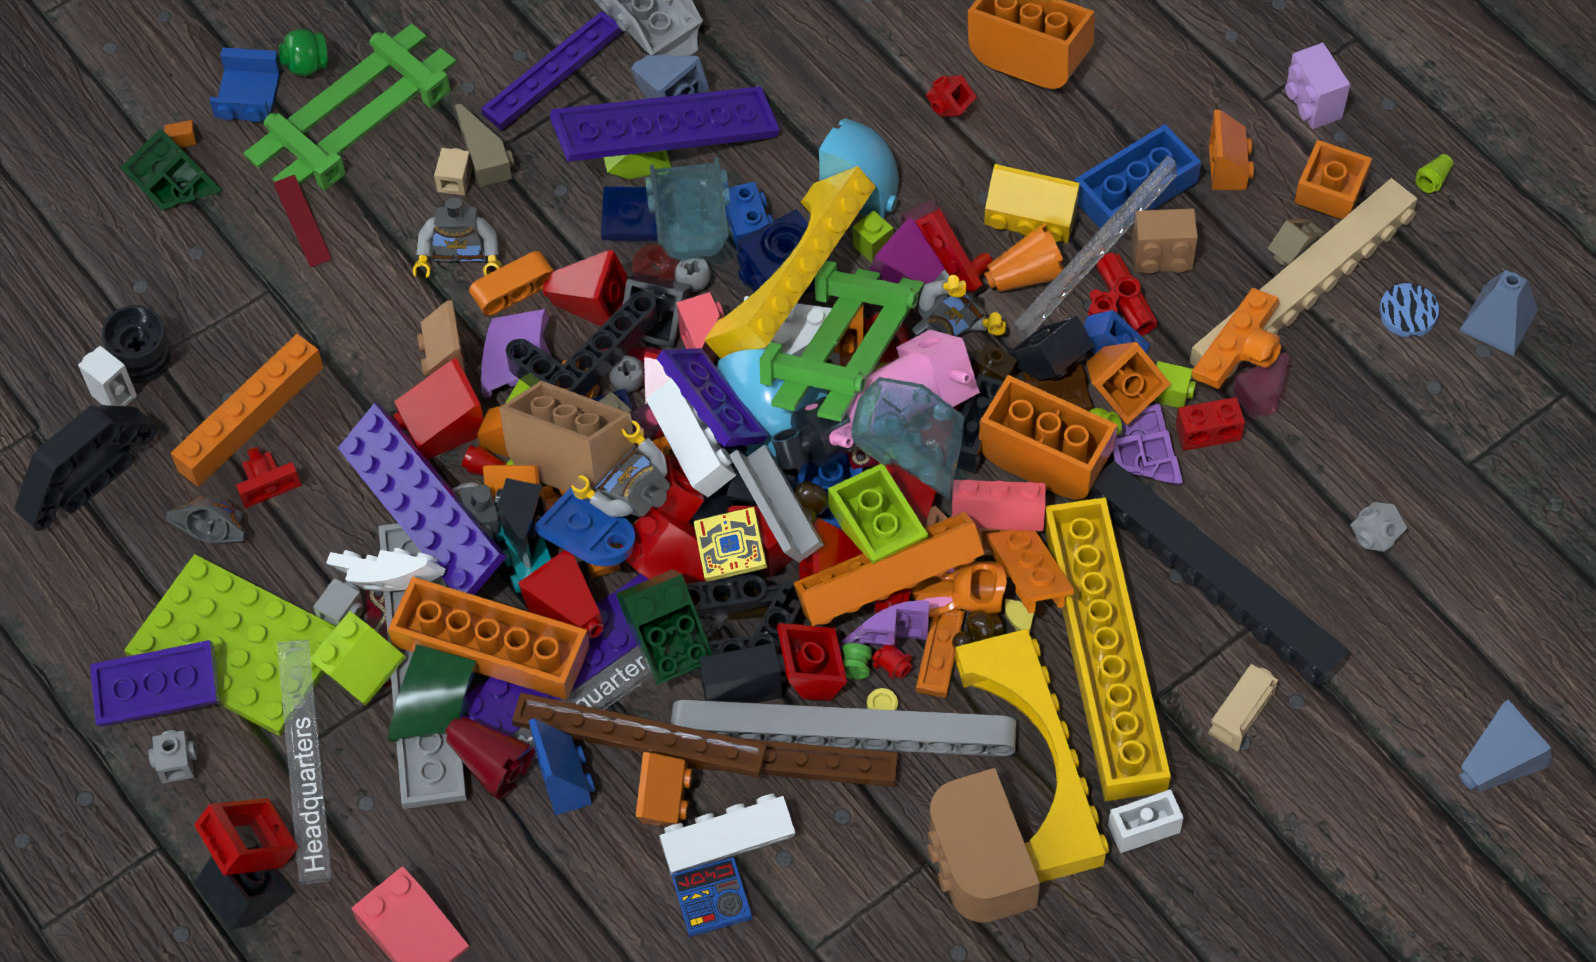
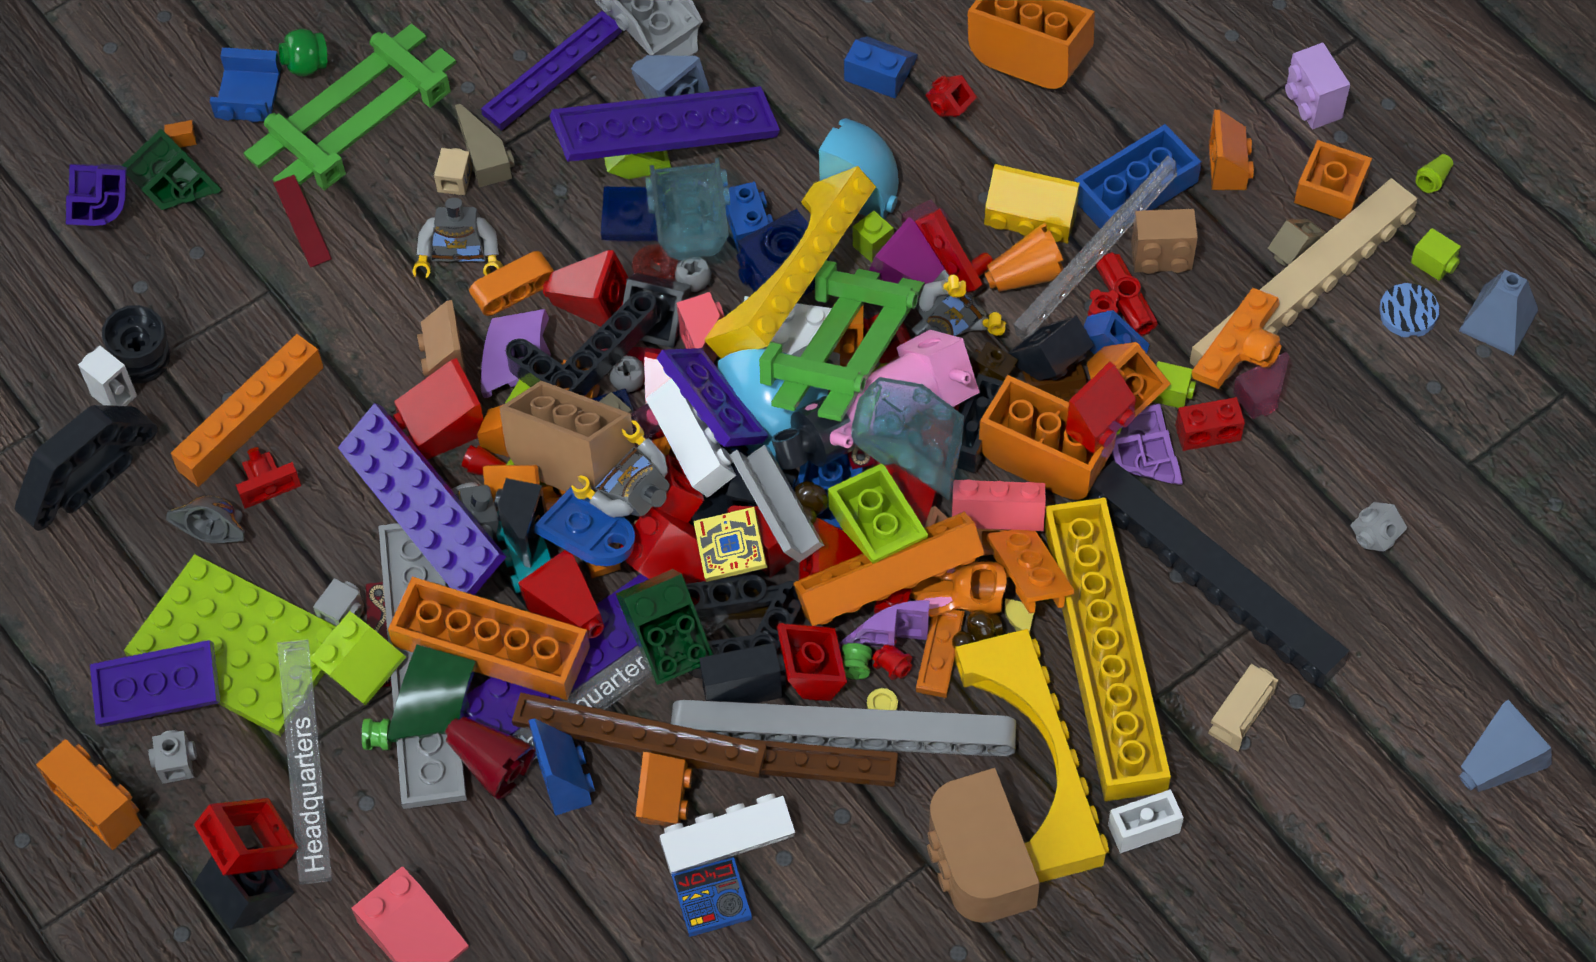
(90, 793): none -> orange brick
(95, 193): none -> dark purple brick
(375, 734): none -> bright green wheel
(386, 572): white slope -> none
(878, 66): none -> blue slope
(1100, 409): none -> red slope
(1436, 254): none -> lime brick

